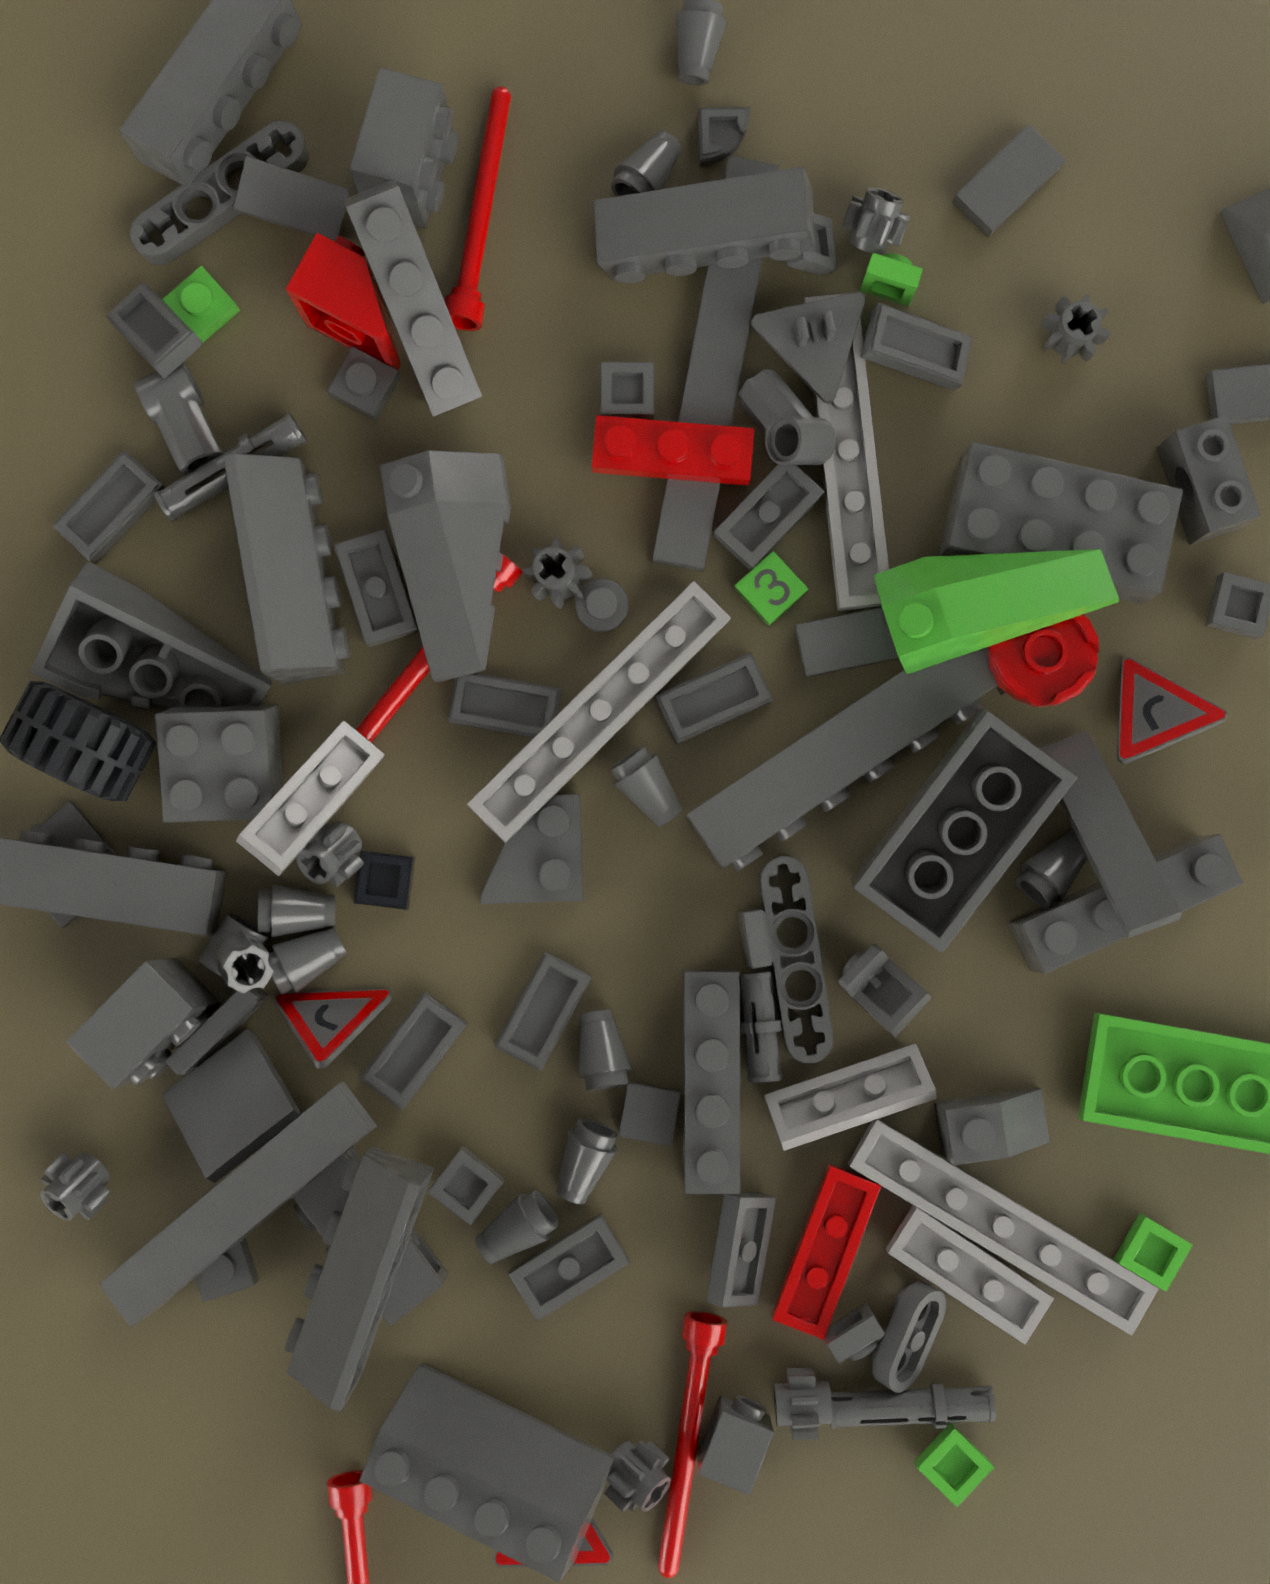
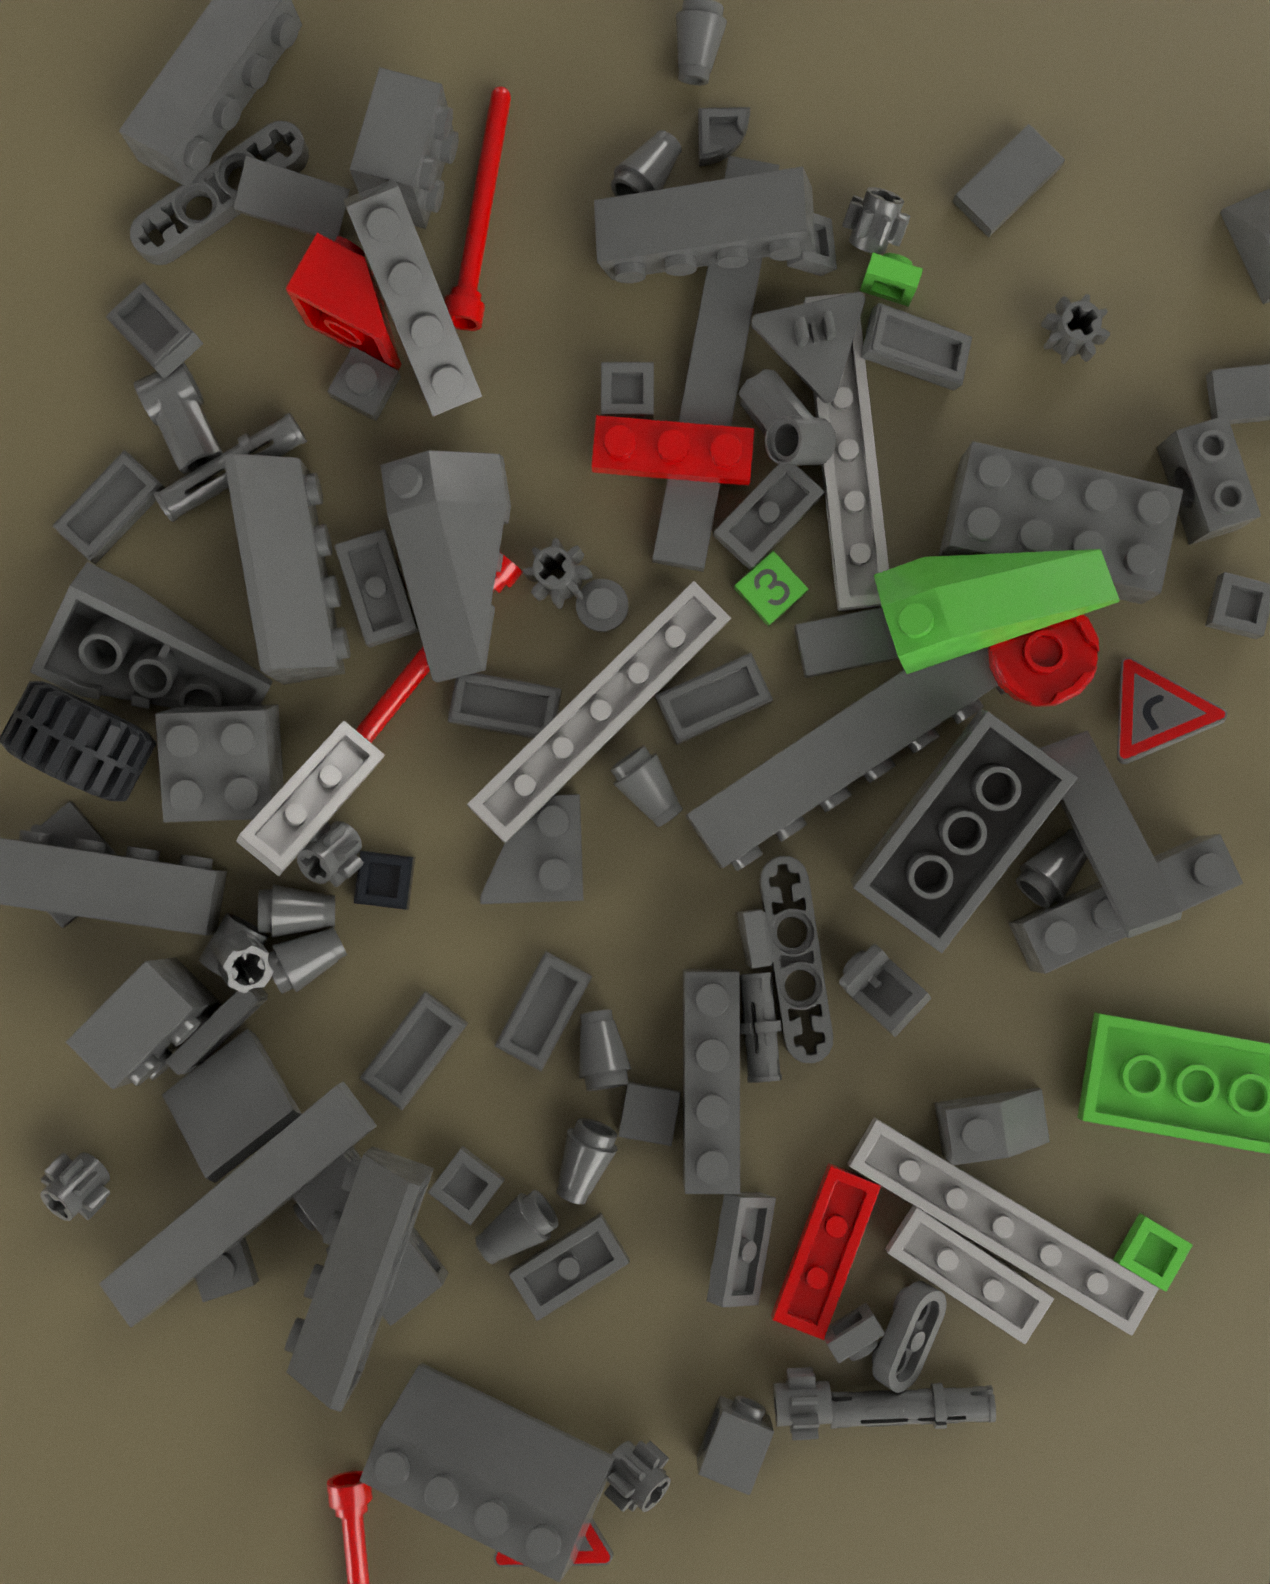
(201, 304): bright green plate -> none
(330, 1019): piece -> none
(703, 1336): red piece -> none
(850, 1097): light grey plate -> none
(953, 1464): bright green plate -> none

